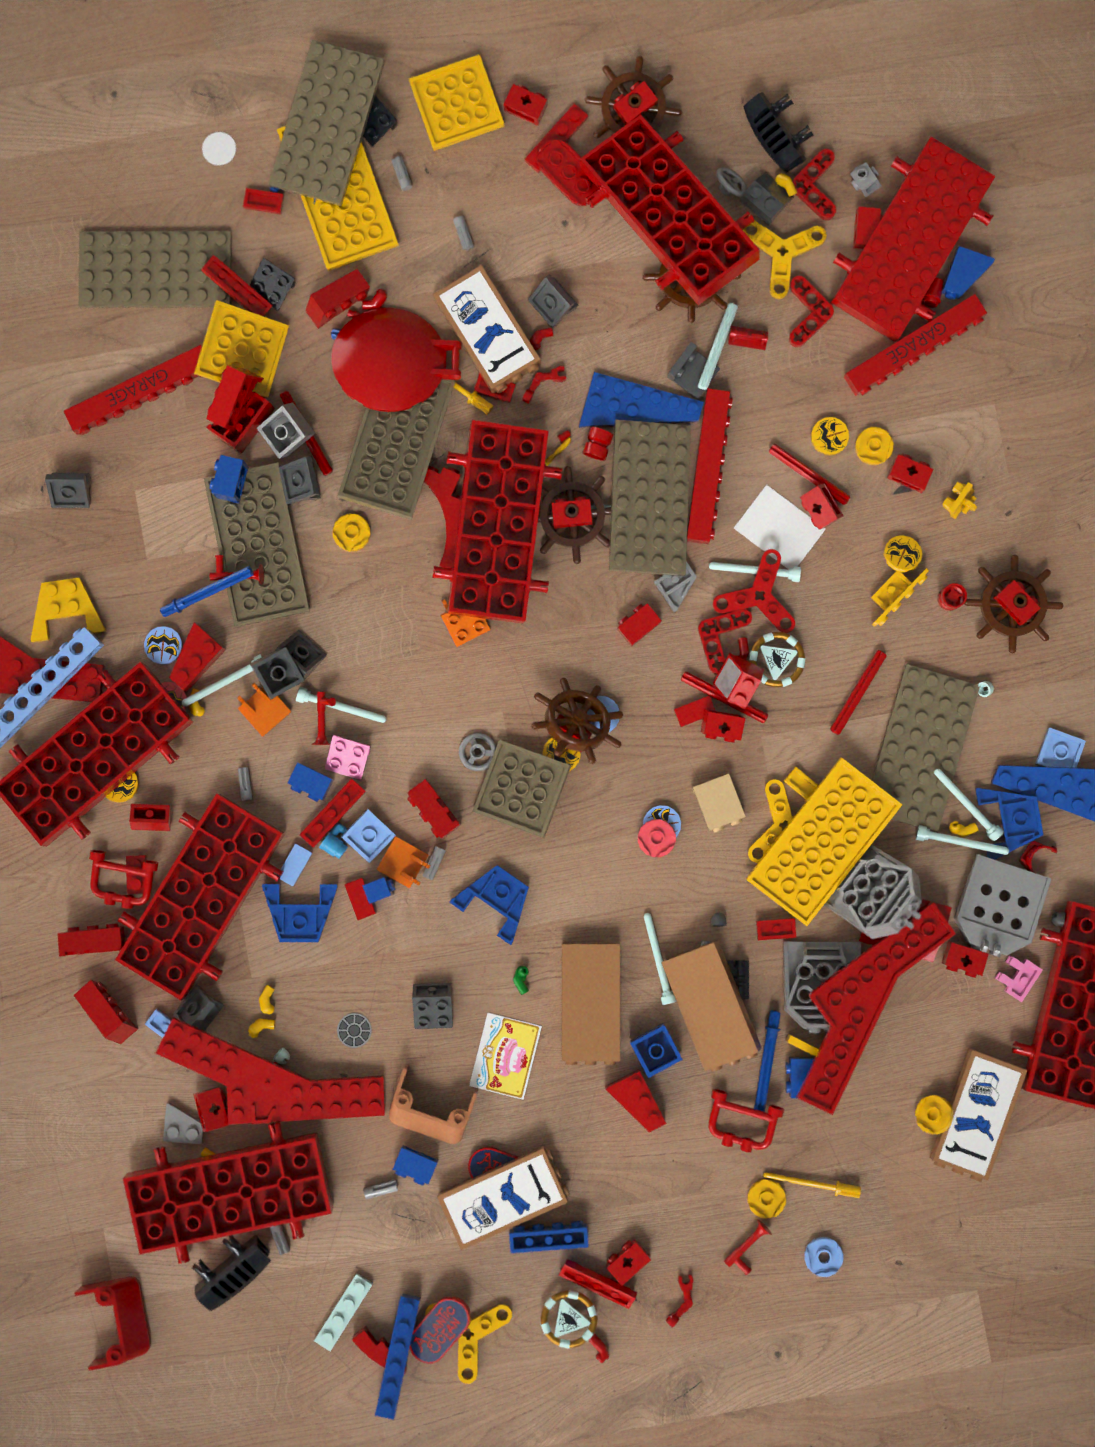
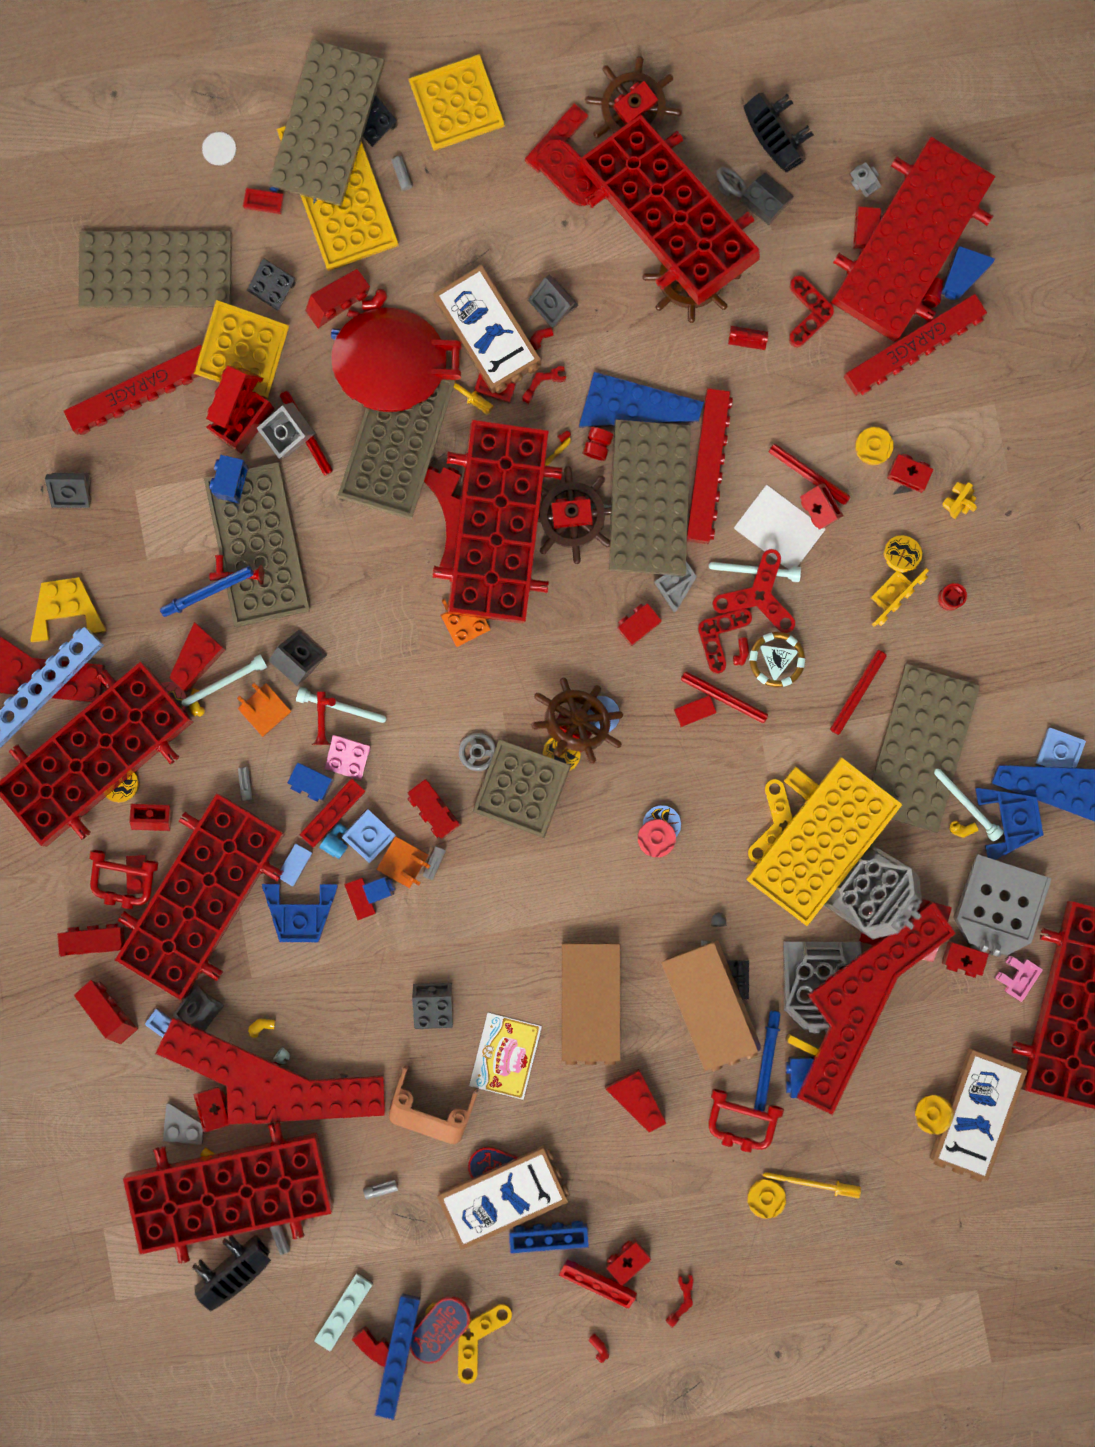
(130, 1319): red windscreen -> none
(163, 645): tile -> none
(235, 287): red plate -> none
(264, 1000): yellow arm -> none
(277, 672): dark grey slope -> none
(299, 481): dark grey bracket -> none
(351, 532): yellow tile -> none
(354, 1030): sticker -> none
(415, 1165): blue brick -> none
(463, 233): light grey piece -> none
(500, 892): blue wing -> none
(519, 979): green arm -> none
(531, 111): red brick -> none
(569, 1319): piece -> none
(655, 1050): blue brick -> none
(667, 995): light aqua piece -> none
(689, 369): dark grey bracket -> none
(717, 346): light aqua axle -> none
(719, 803): tan panel -> none
(733, 722): red brick -> none
(735, 1256): red piece -> none
(738, 680): red slope -> none
(776, 929): red plate -> none
(786, 182): yellow arm -> none
(795, 245): yellow piece -> none
(809, 181): red beam -> none
(812, 1252): light blue tile -> none
(829, 436): yellow tile -> none
(925, 834): light aqua piece -> none
(988, 692): light aqua hinge -> none
(1016, 602): reddish brown brick -> none
(1027, 855): red helmet -> none
(1058, 919): dark grey hinge -> none

